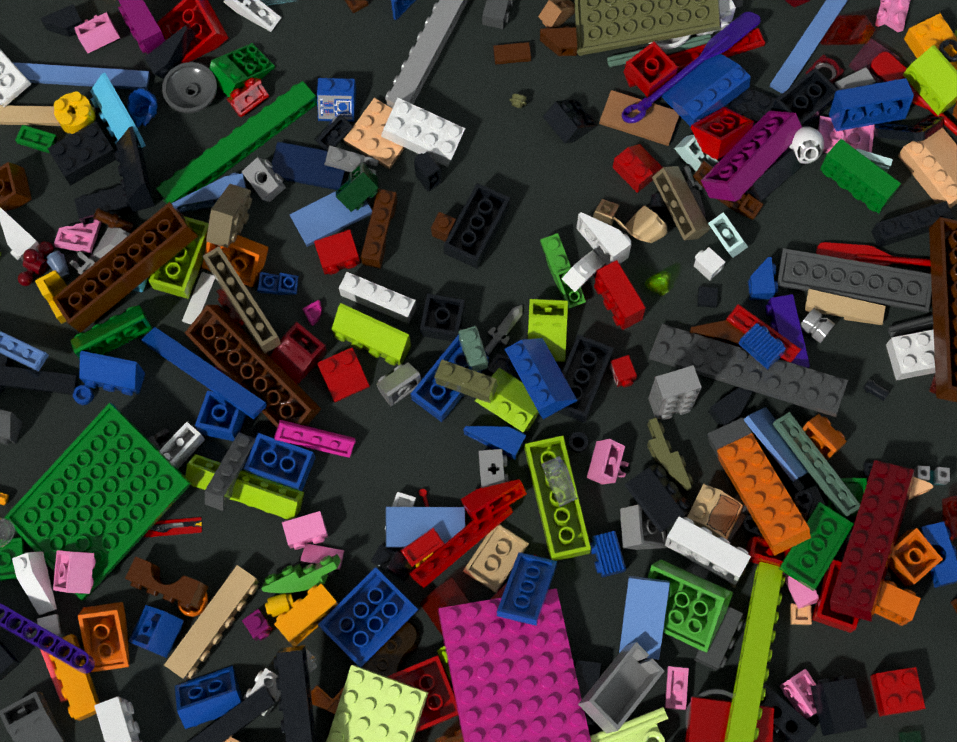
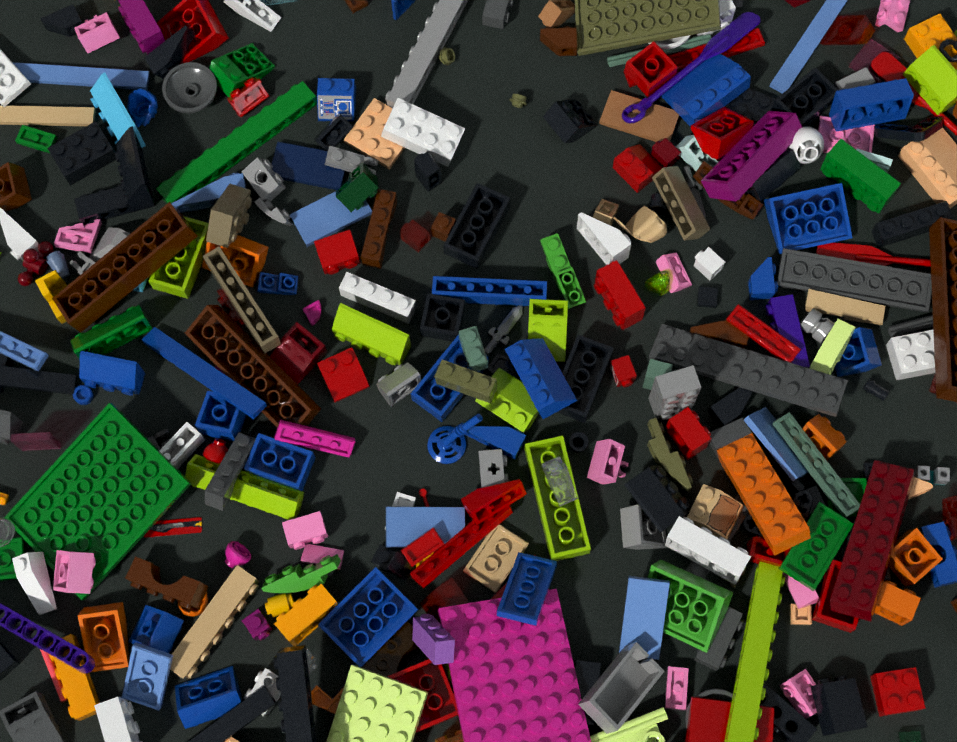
(35, 441): none -> clear pink tile
(50, 623): white tile -> none
(73, 112): yellow brick -> none
(112, 221): reddish brown pin -> none
(147, 676): none -> medium blue tile
(199, 297): white sticker -> none
(215, 451): none -> red brick
(236, 554): none -> dark pink brick
(275, 213): none -> light grey slope
(414, 235): none -> clear red brick
(433, 639): none -> medium lavender brick
(447, 56): none -> olive plate
(449, 442): none -> blue dish
(490, 290): none -> blue brick
(512, 53): reddish brown tile -> none
(583, 270): white slope -> none
(608, 554): blue brick -> none
(655, 369): none -> sand green brick
(665, 153): none -> dark red brick
(678, 276): none -> bright pink slope
(688, 433): none -> red brick
(728, 235): light aqua brick -> none
(762, 345): blue brick -> none
(809, 218): none -> blue slope
(823, 61): dark red piece -> none
(833, 347): none -> yellowish green slope
(859, 354): none -> blue slope

